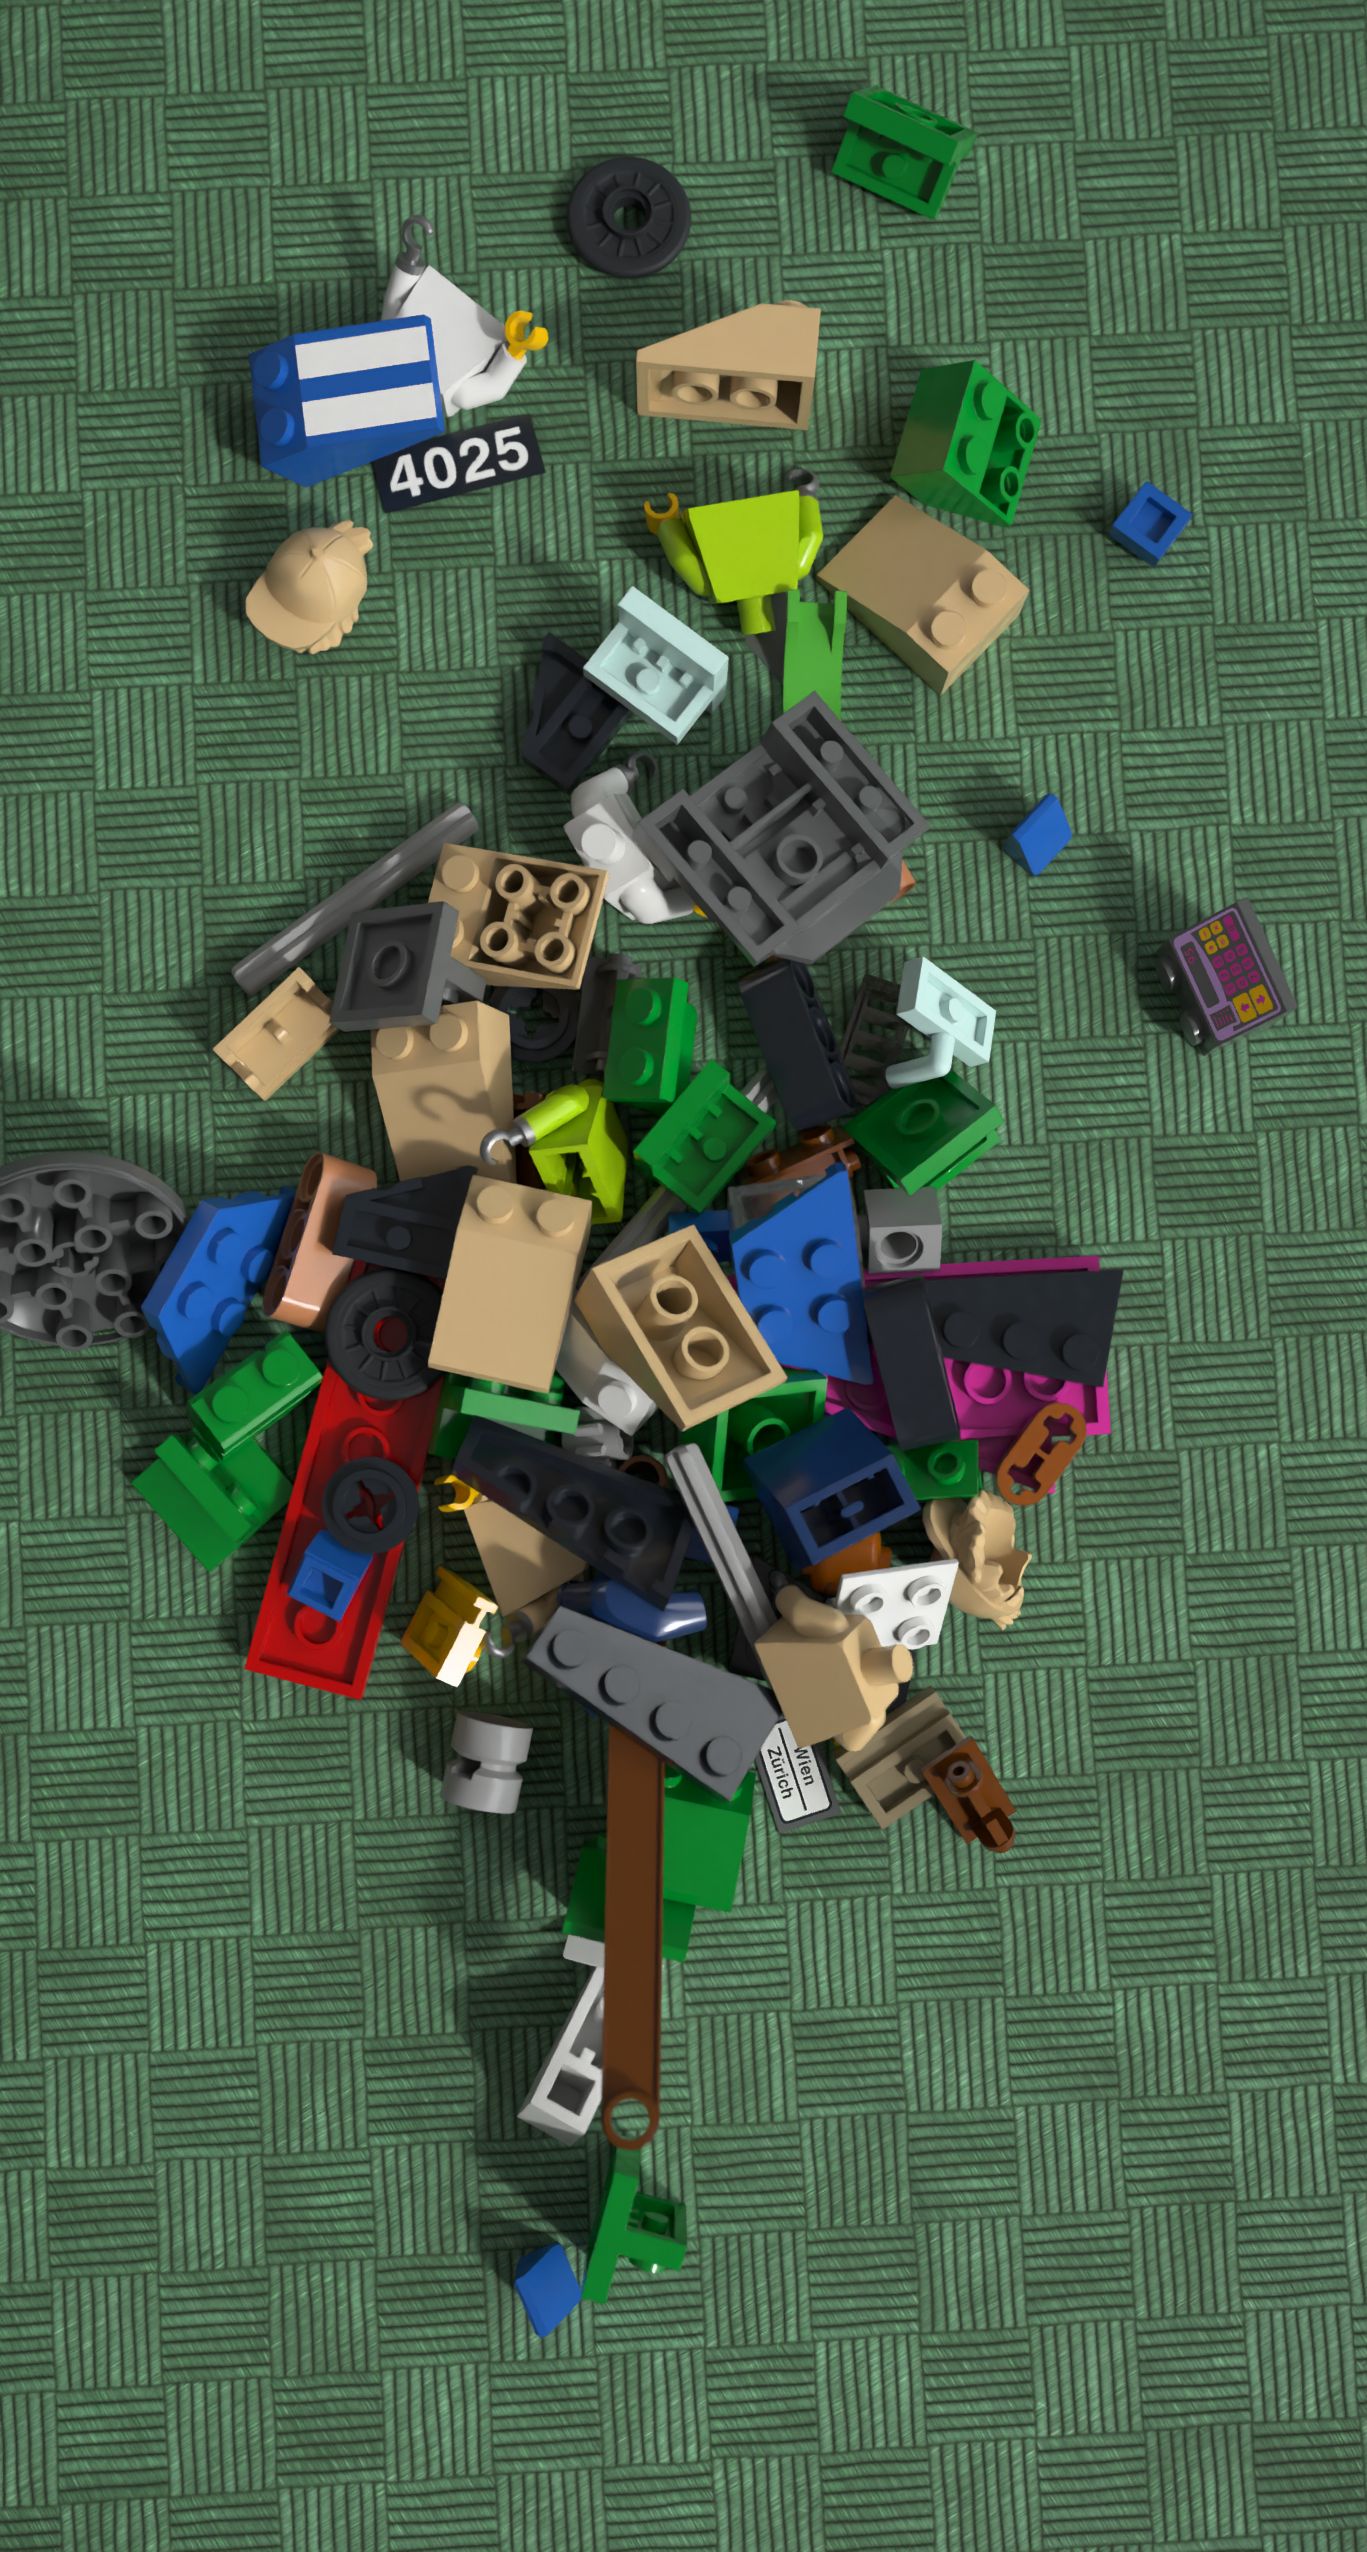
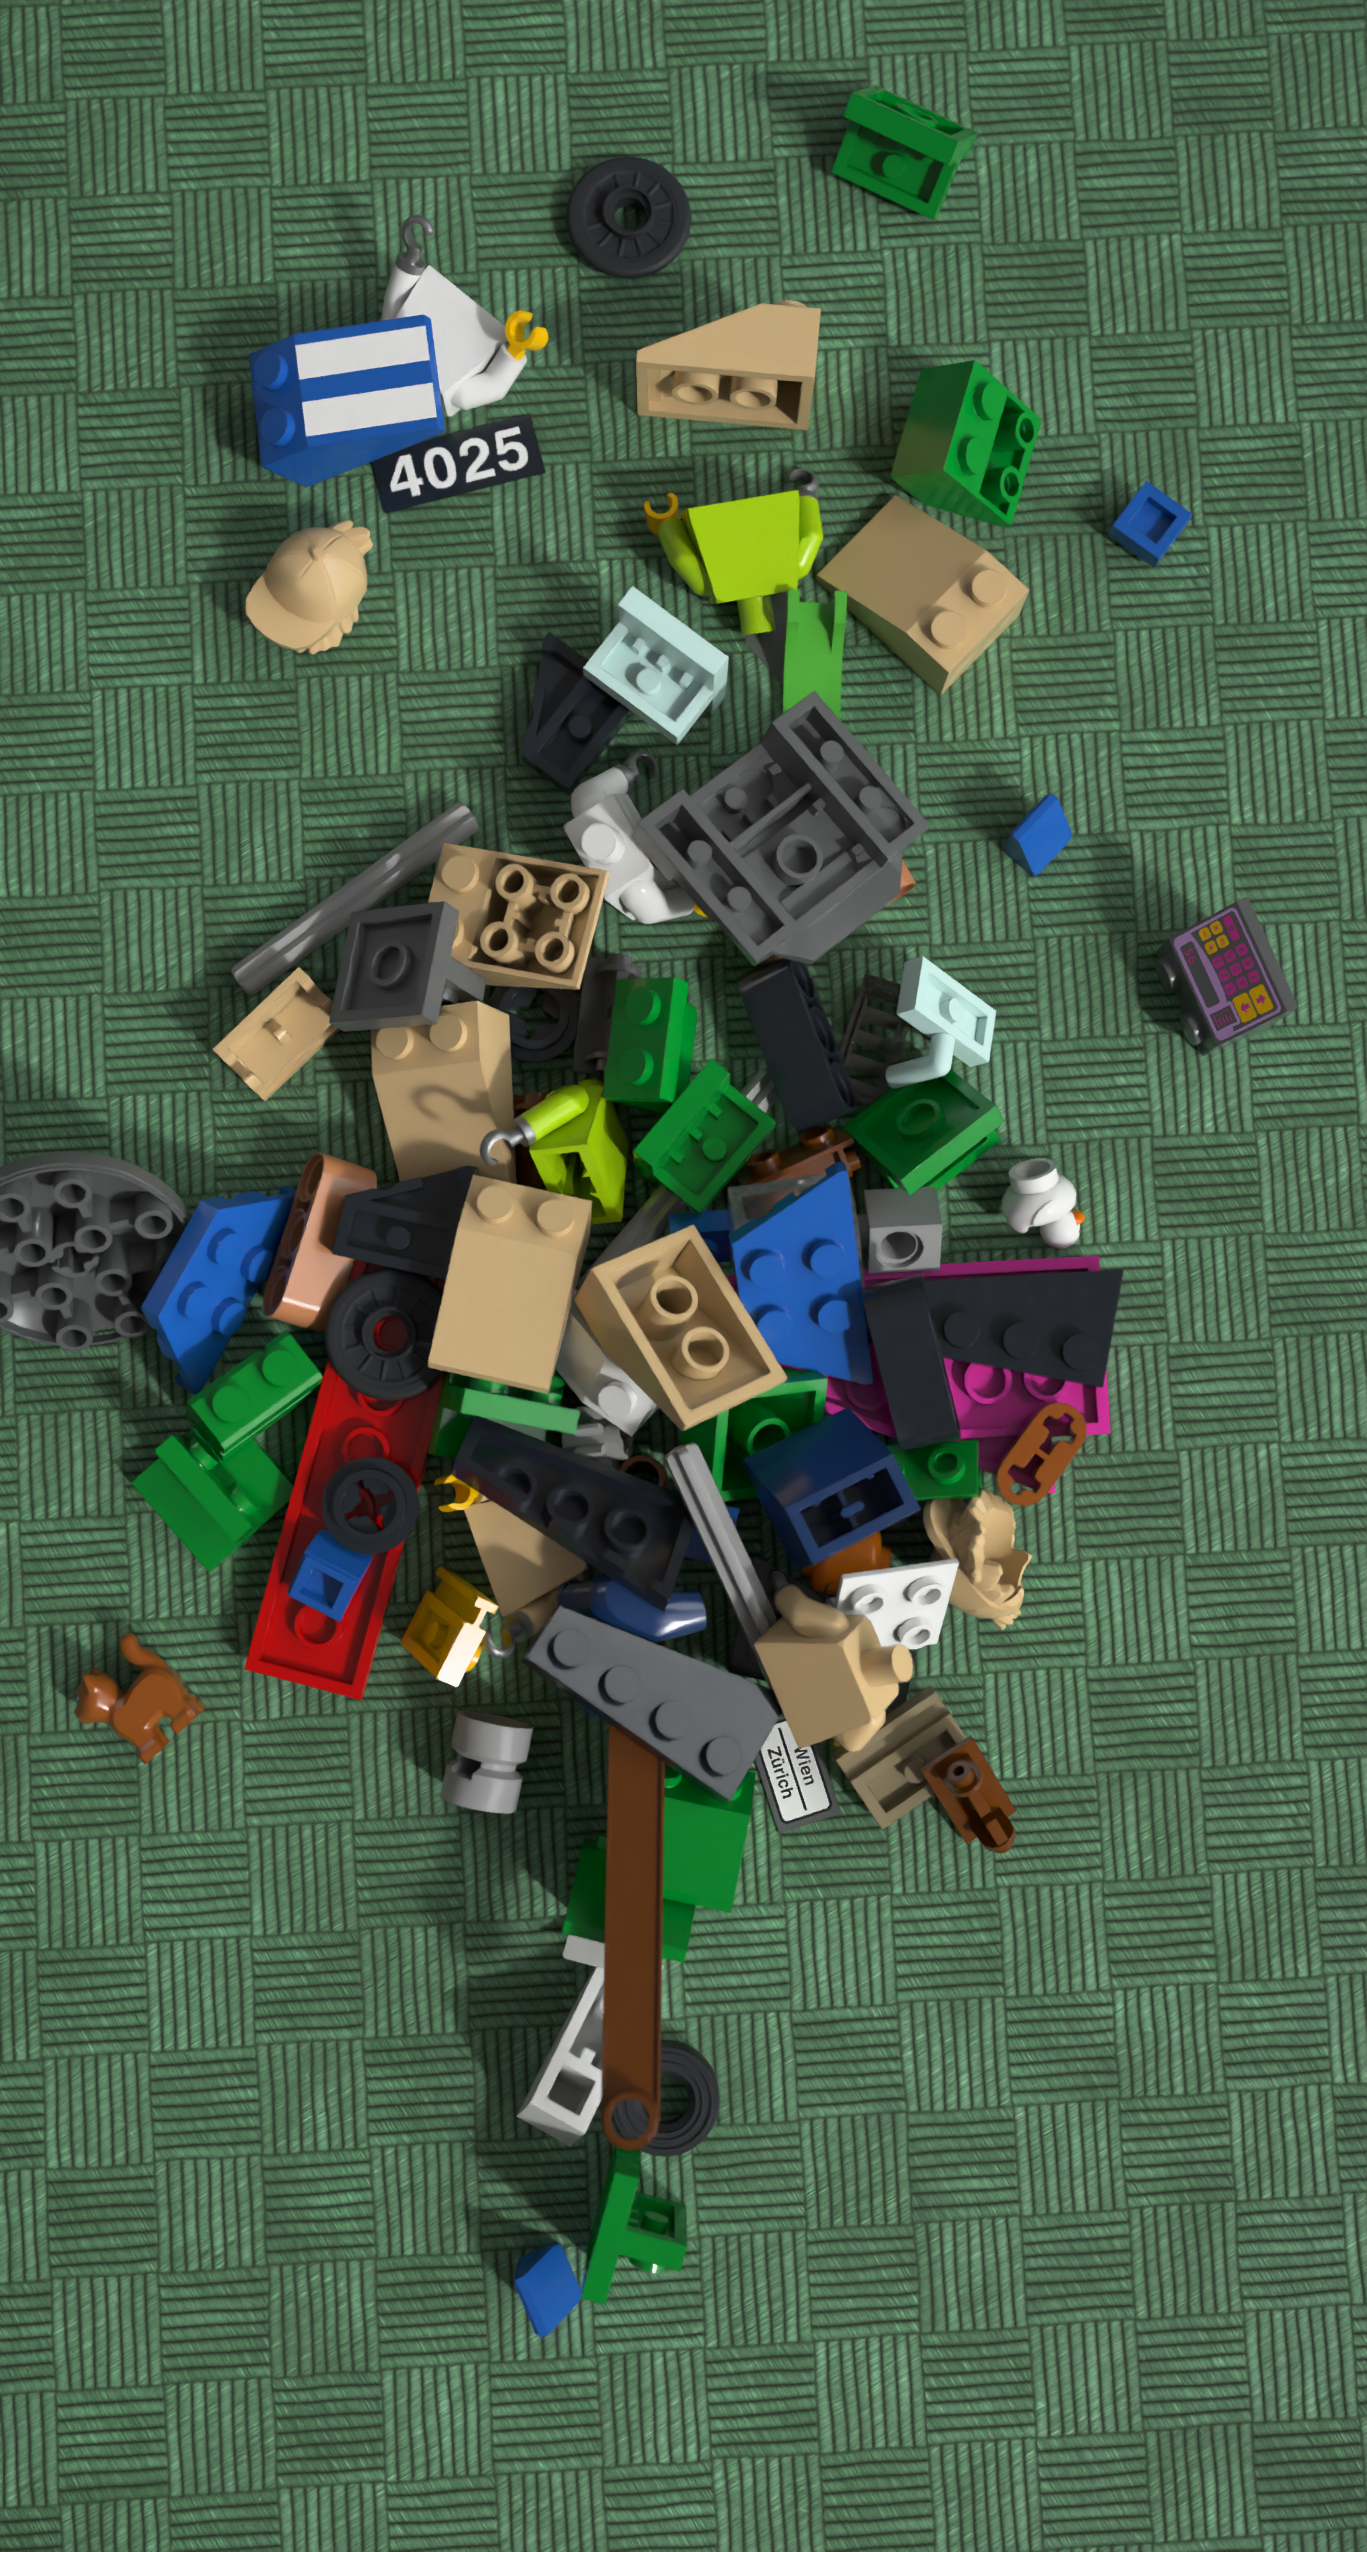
(136, 1714): none -> dark orange animal
(697, 2120): none -> black tyre
(1042, 1199): none -> white animal

